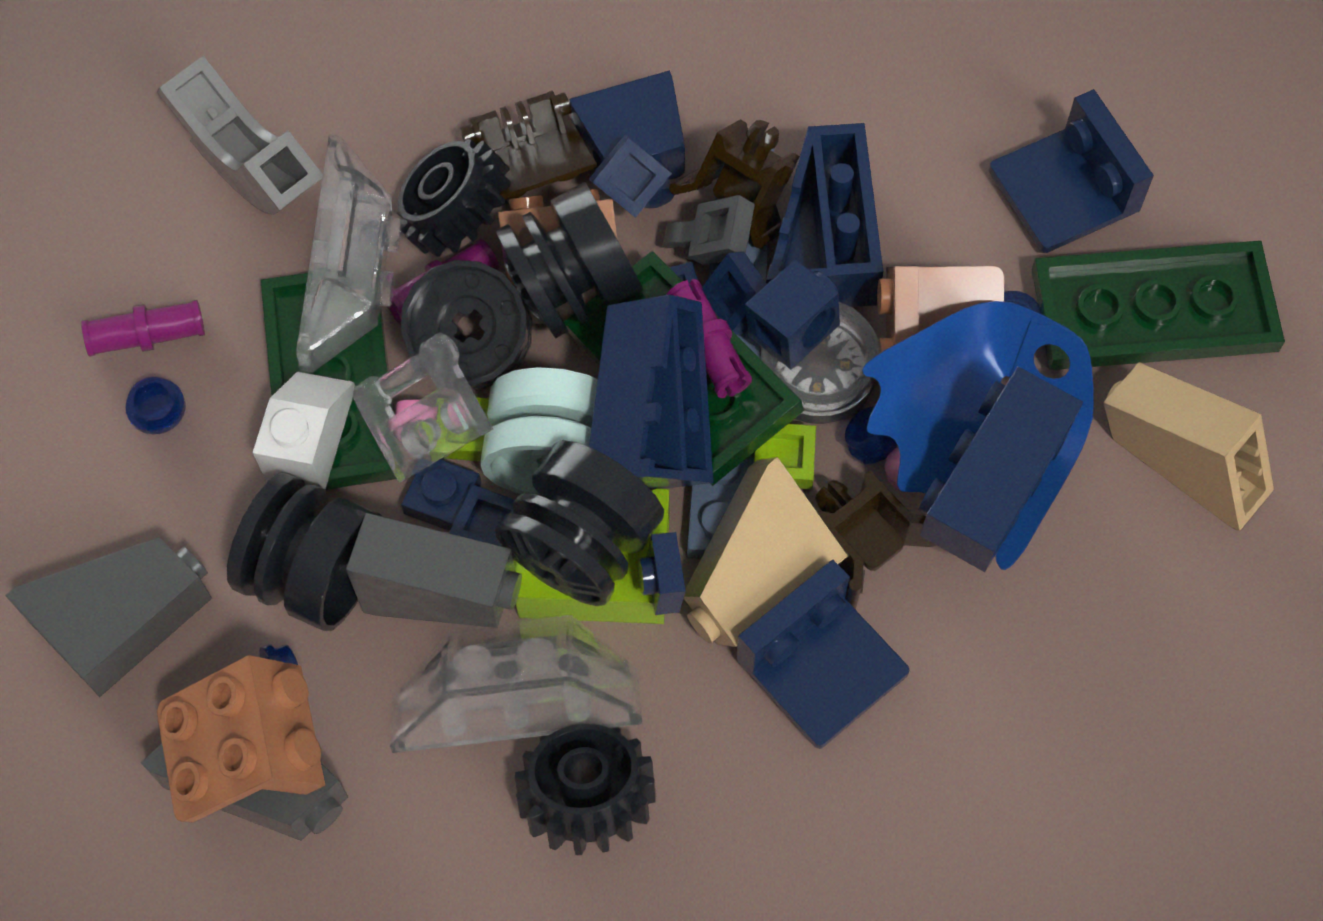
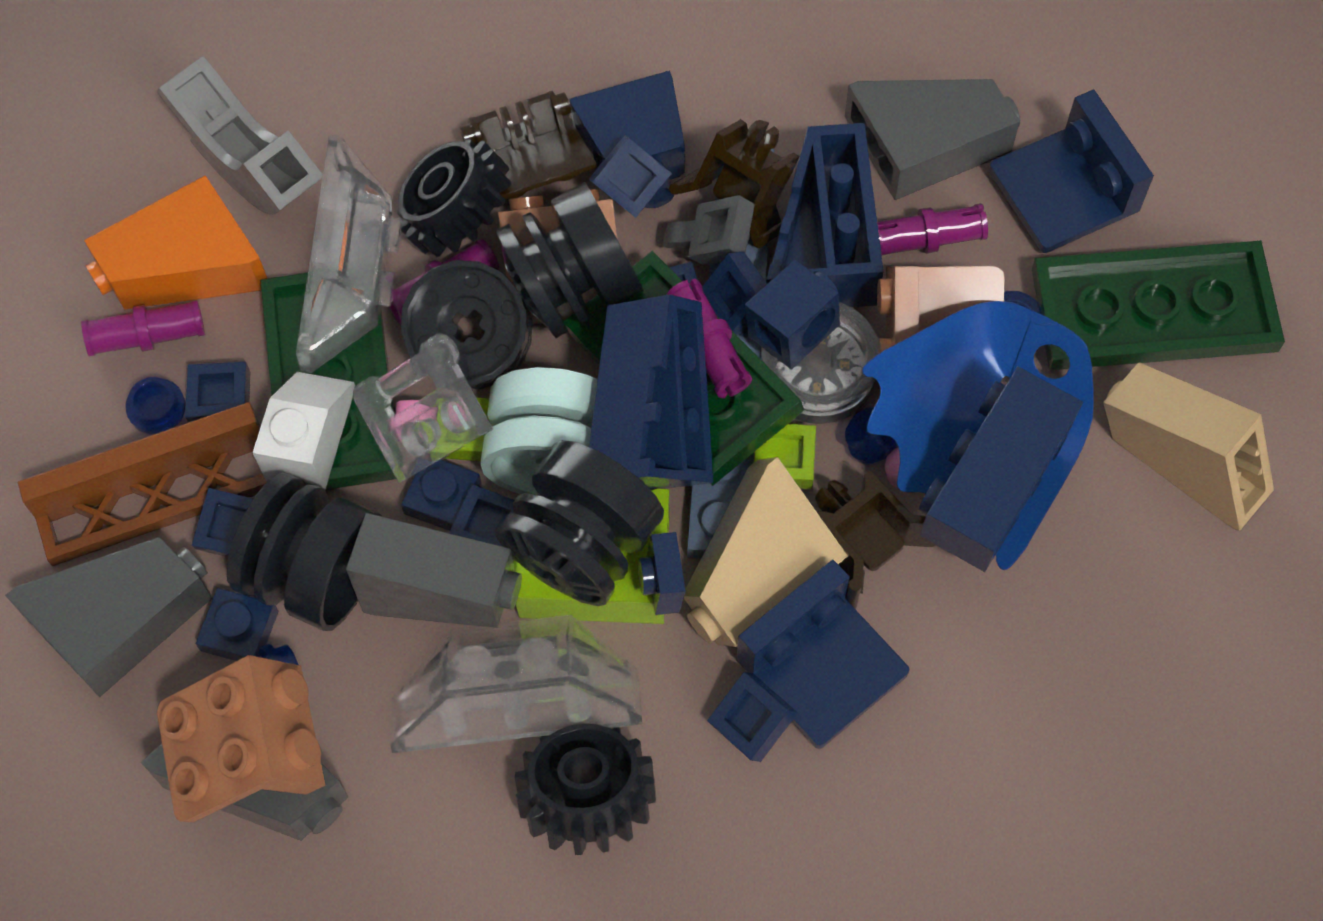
(135, 469): none -> dark orange fence
(175, 252): none -> orange slope
(216, 388): none -> dark blue plate
(219, 521): none -> dark blue plate
(236, 626): none -> dark blue plate
(752, 716): none -> dark blue plate
(931, 128): none -> dark grey slope
(933, 229): none -> magenta pin

